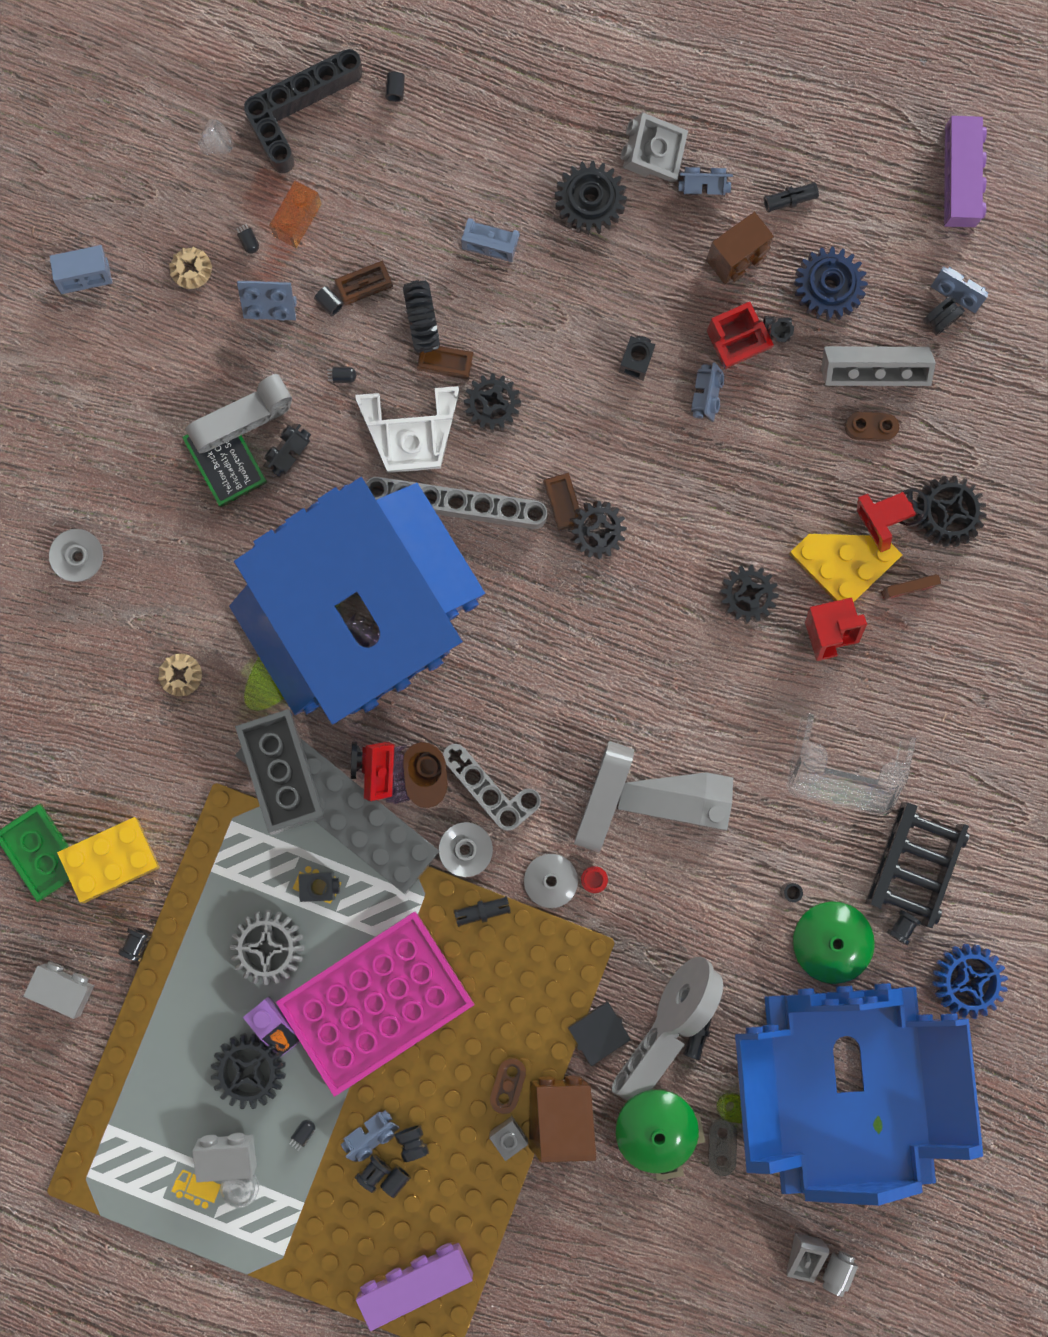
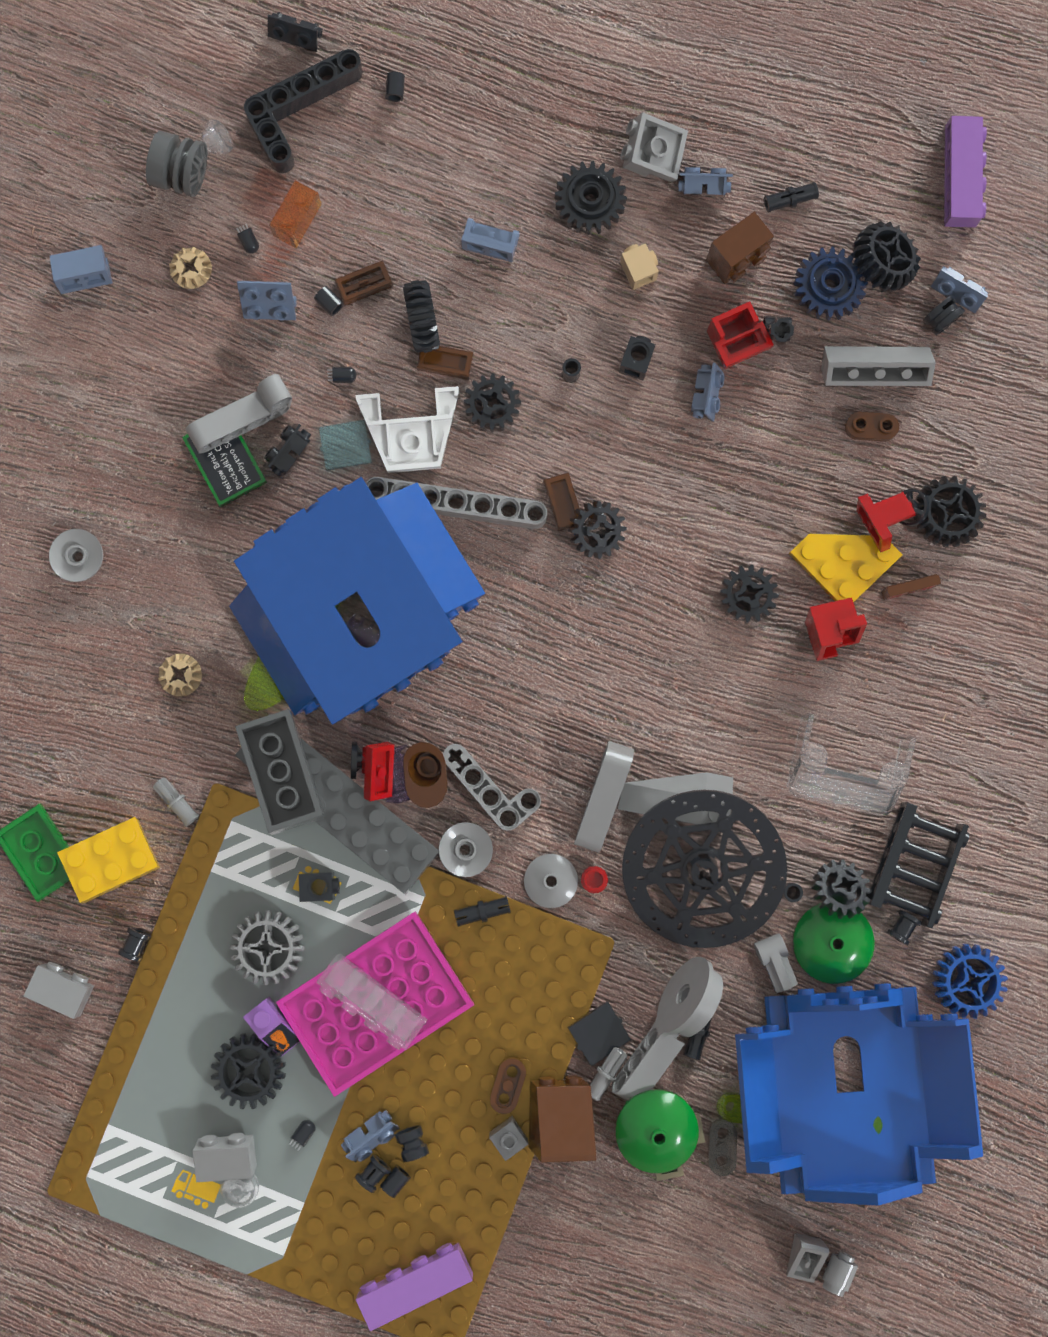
(175, 801): none -> light grey axle
(176, 163): none -> dark grey wheel
(288, 30): none -> black hinge
(345, 445): none -> clear light blue piece
(371, 1001): none -> clear brick
(571, 362): none -> black hinge
(607, 1073): none -> light grey axle
(639, 265): none -> tan brick
(705, 857): none -> black piece
(773, 955): none -> light grey piece
(841, 889): none -> black gear
(885, 256): none -> black gear

